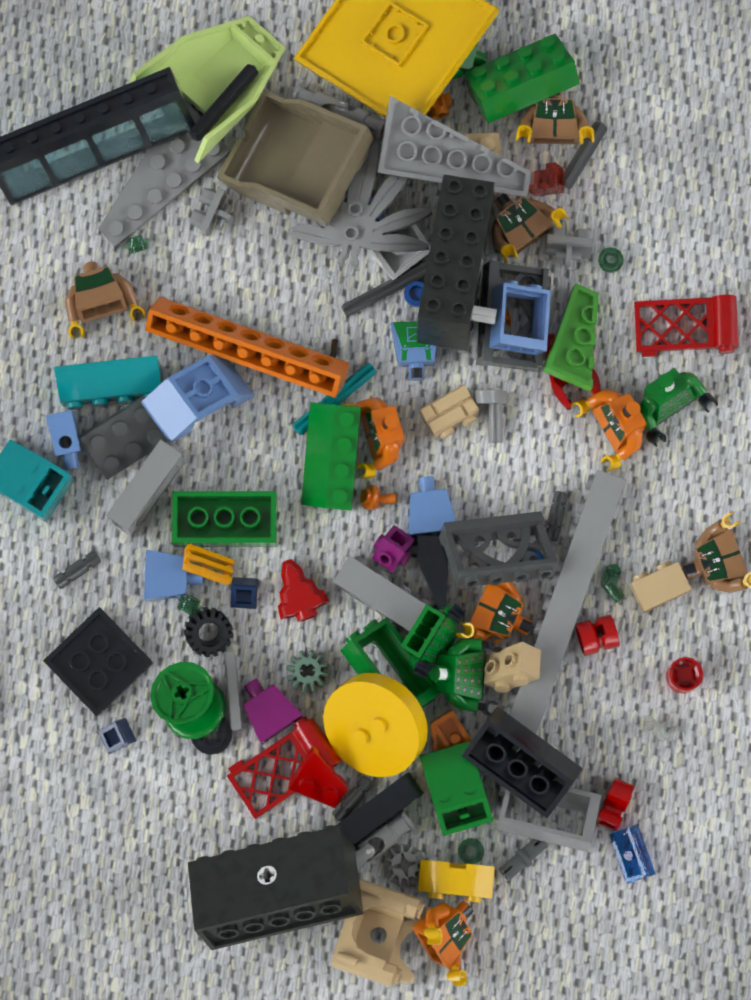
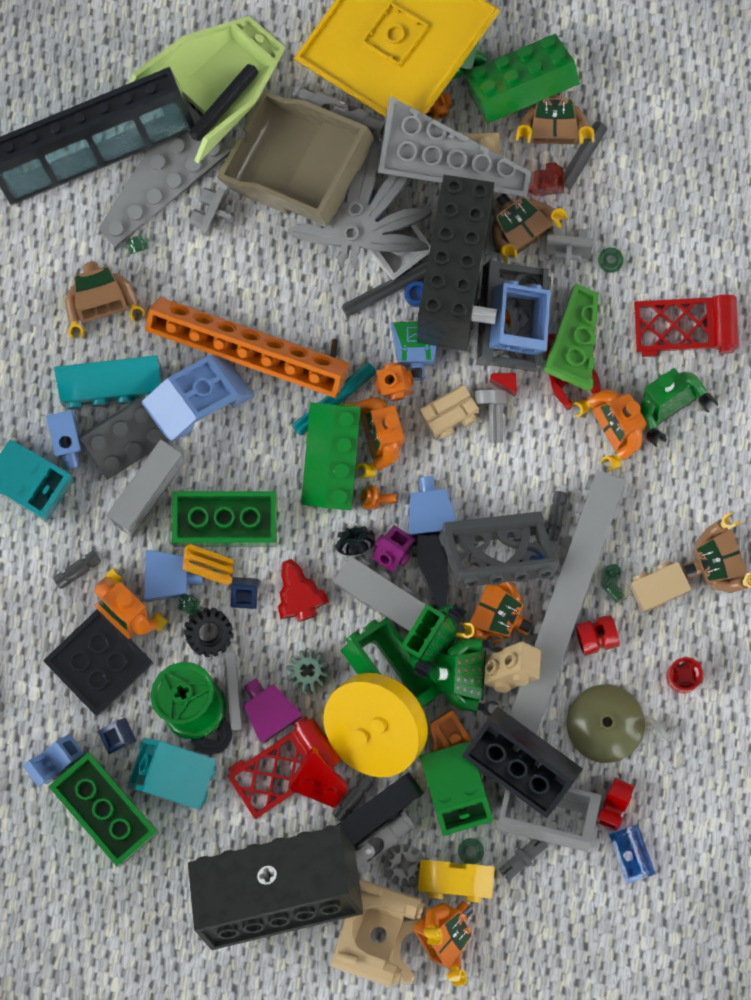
(54, 761): none -> medium blue brick
(103, 809): none -> green brick
(124, 608): none -> orange torso
(172, 773): none -> teal slope
(347, 545): none -> black gear
(400, 387): none -> orange brick
(505, 381): none -> red slope
(589, 733): none -> olive dish

